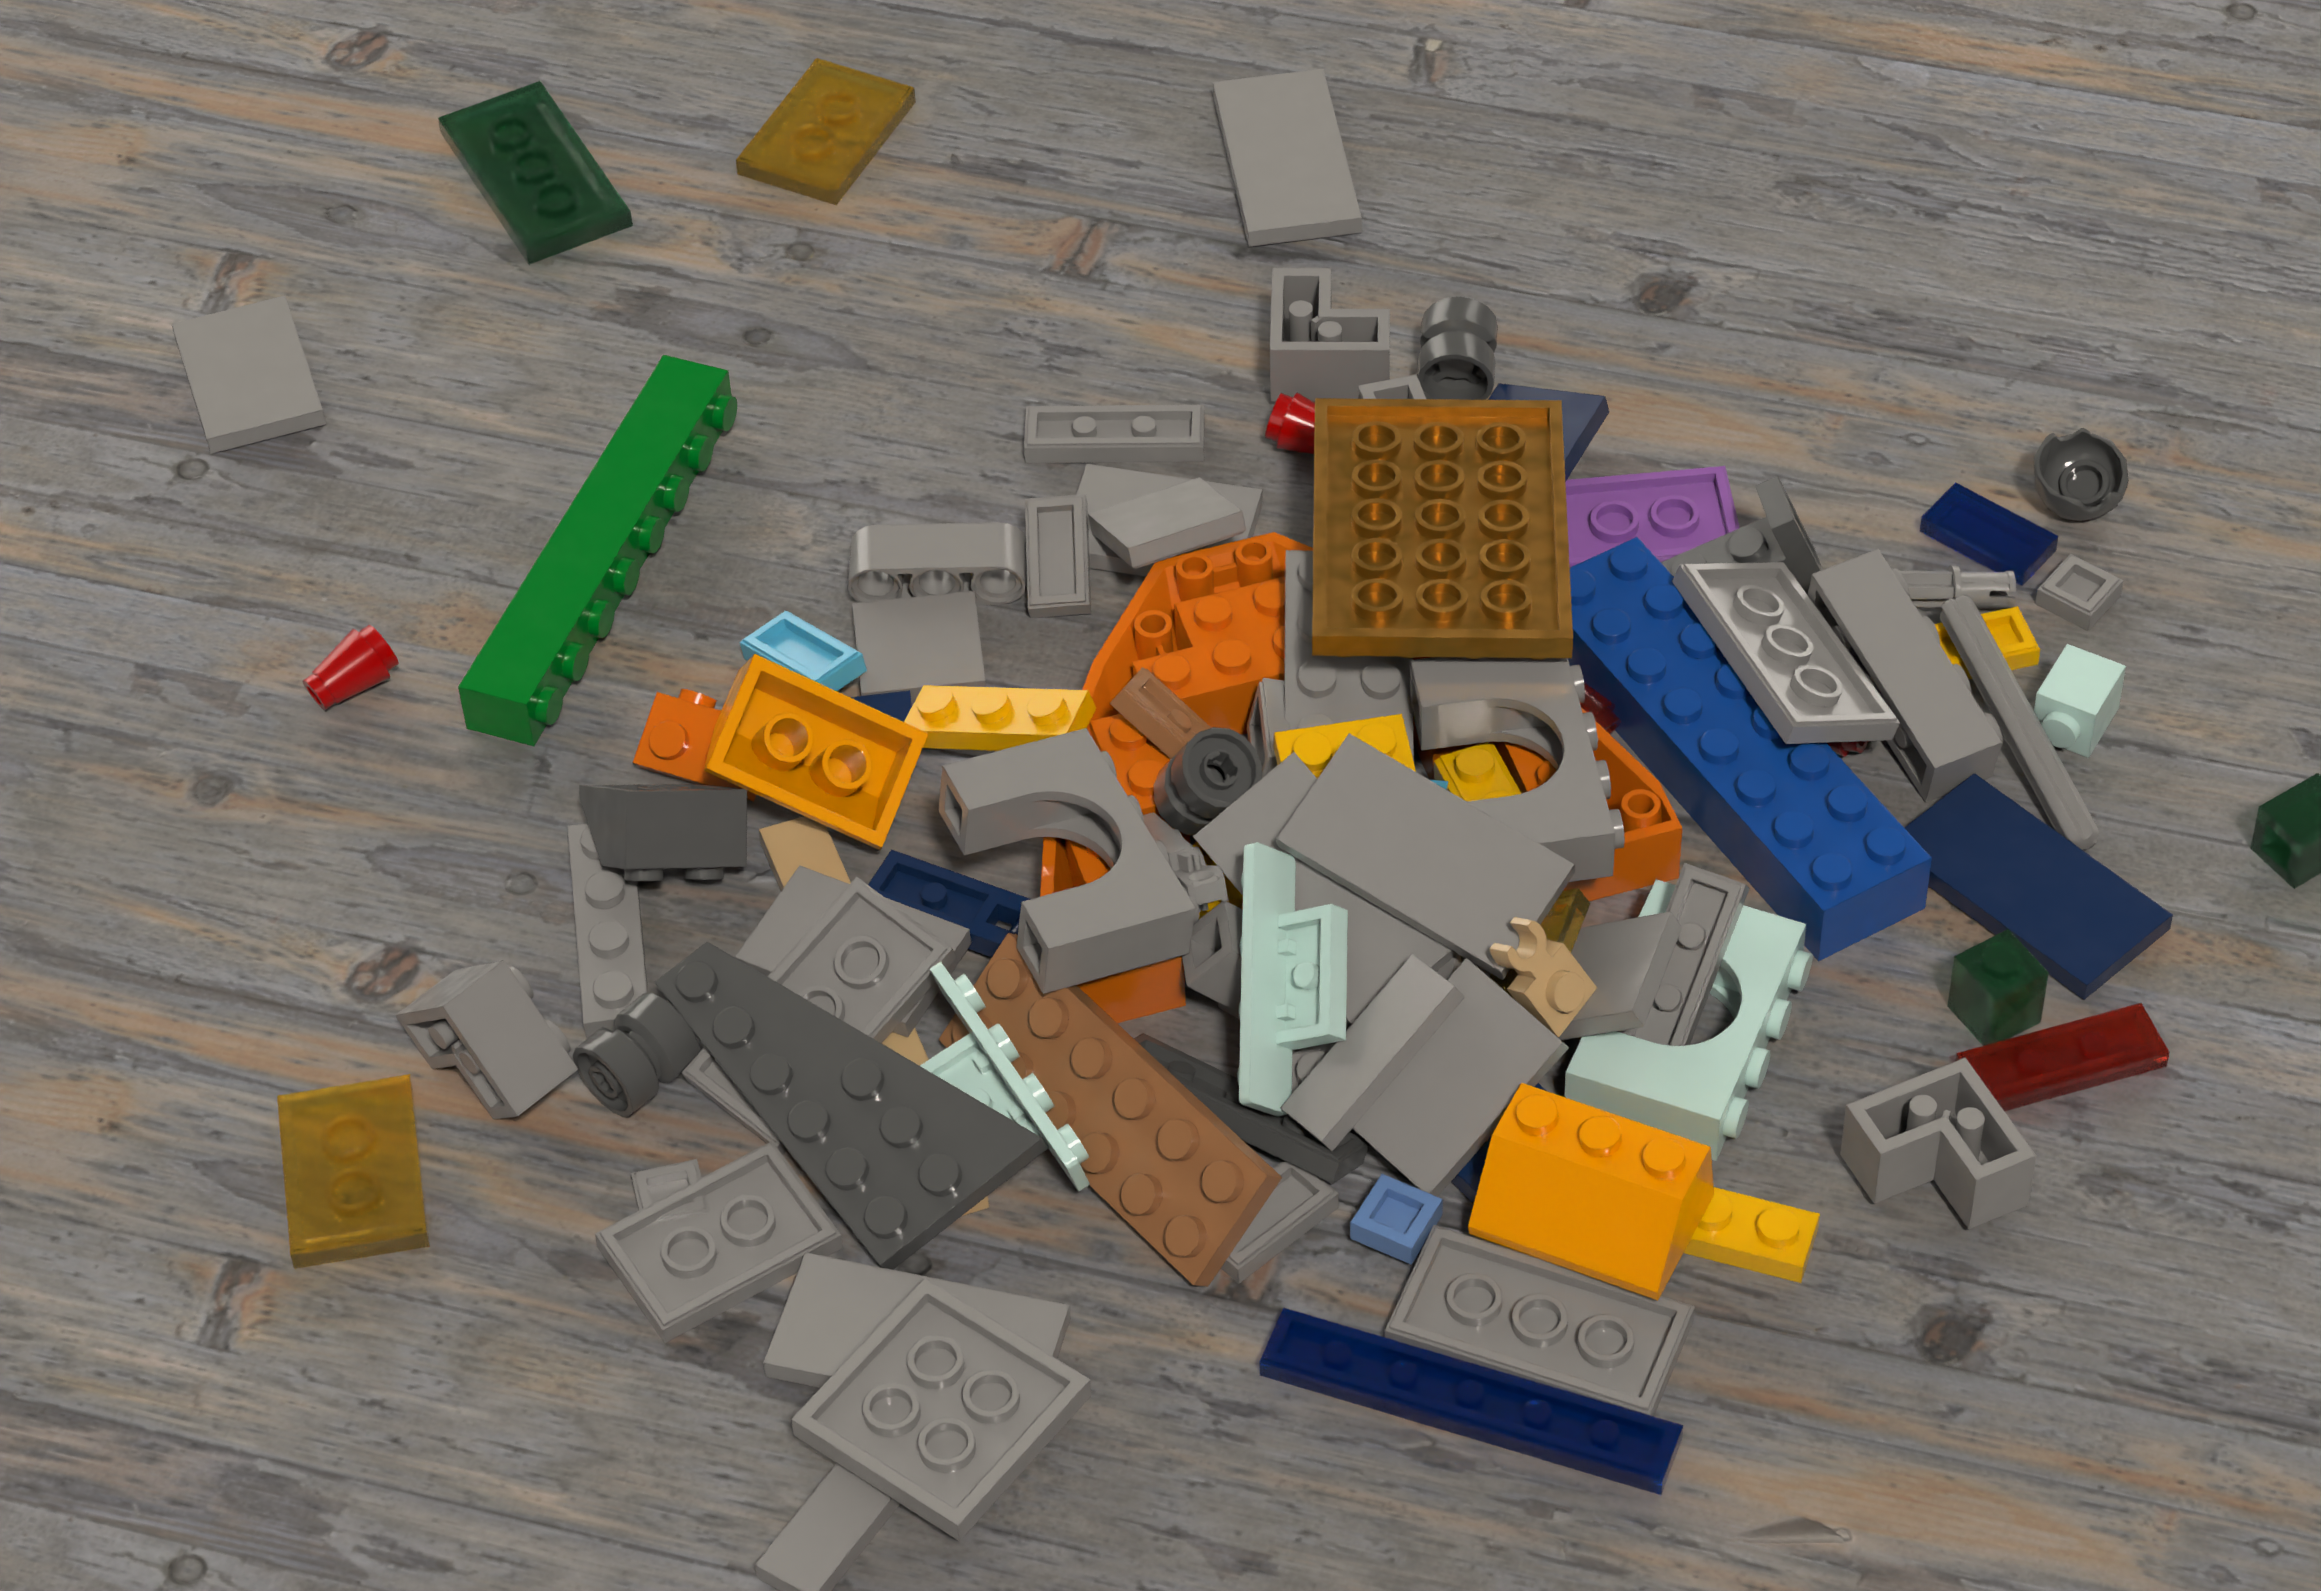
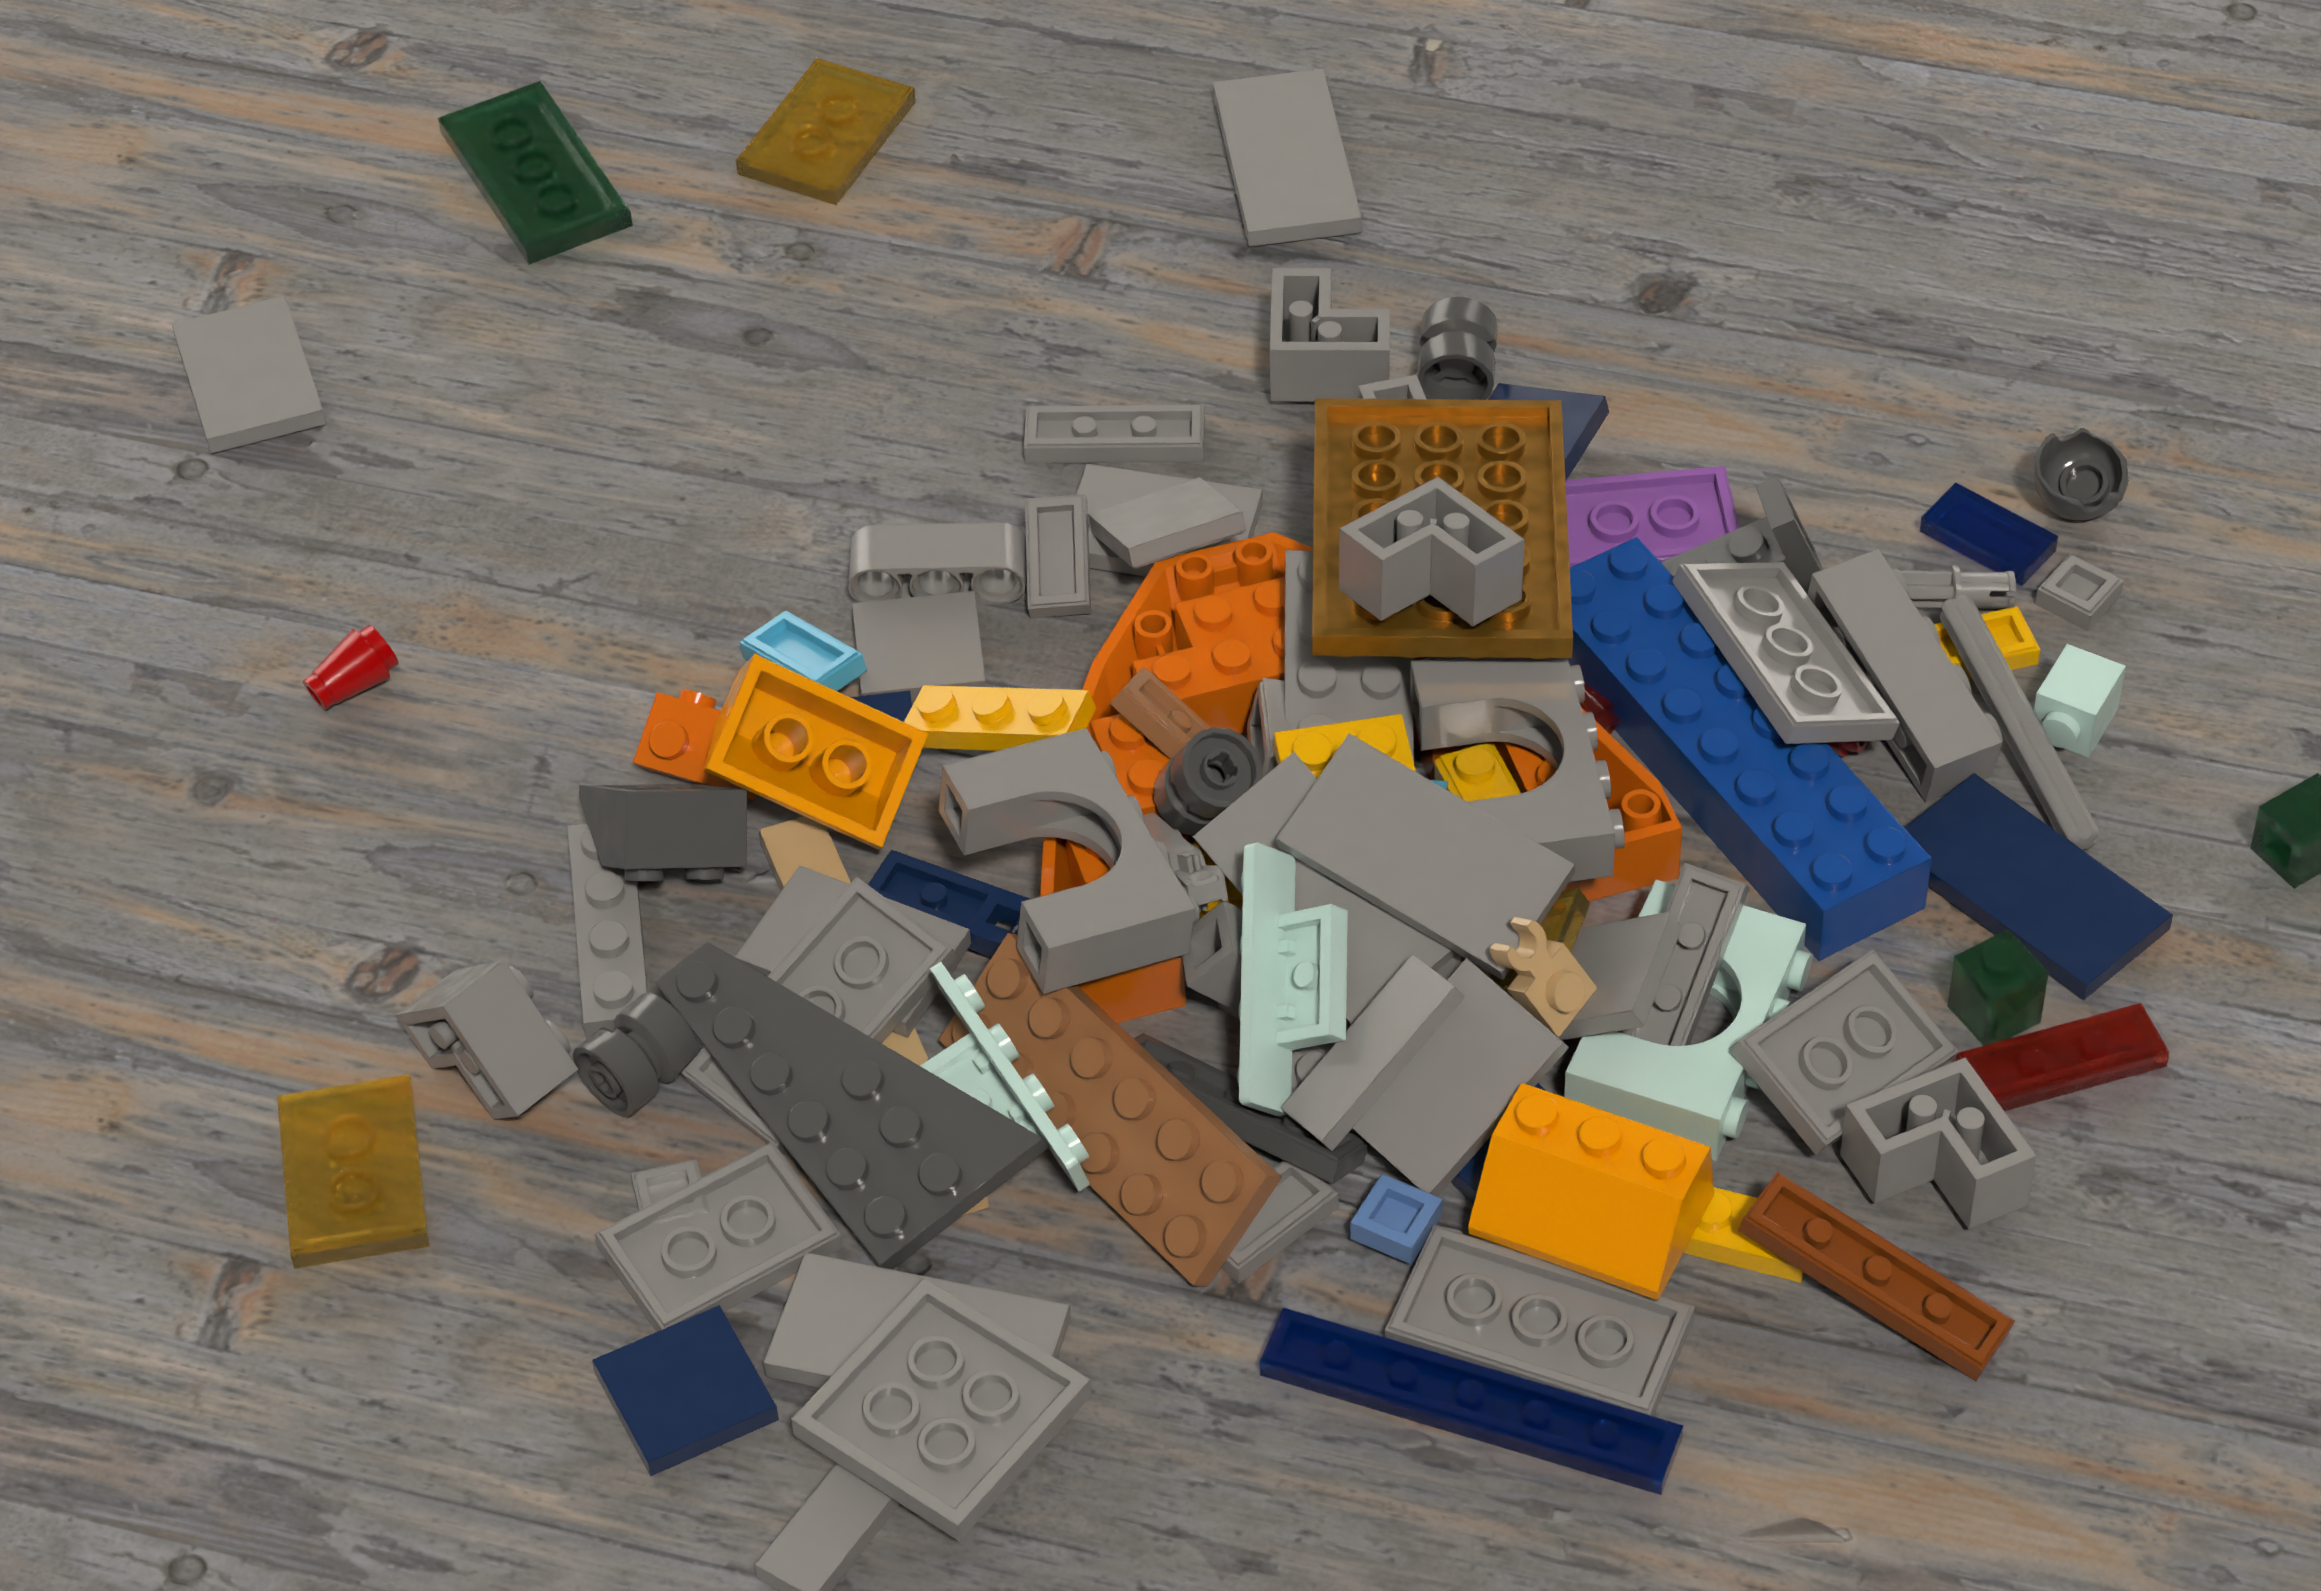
(597, 551): green brick -> none
(685, 1390): none -> dark blue tile
(1292, 423): red cone -> none
(1431, 546): none -> light grey brick
(1841, 1046): none -> light grey tile
(1876, 1276): none -> dark orange tile

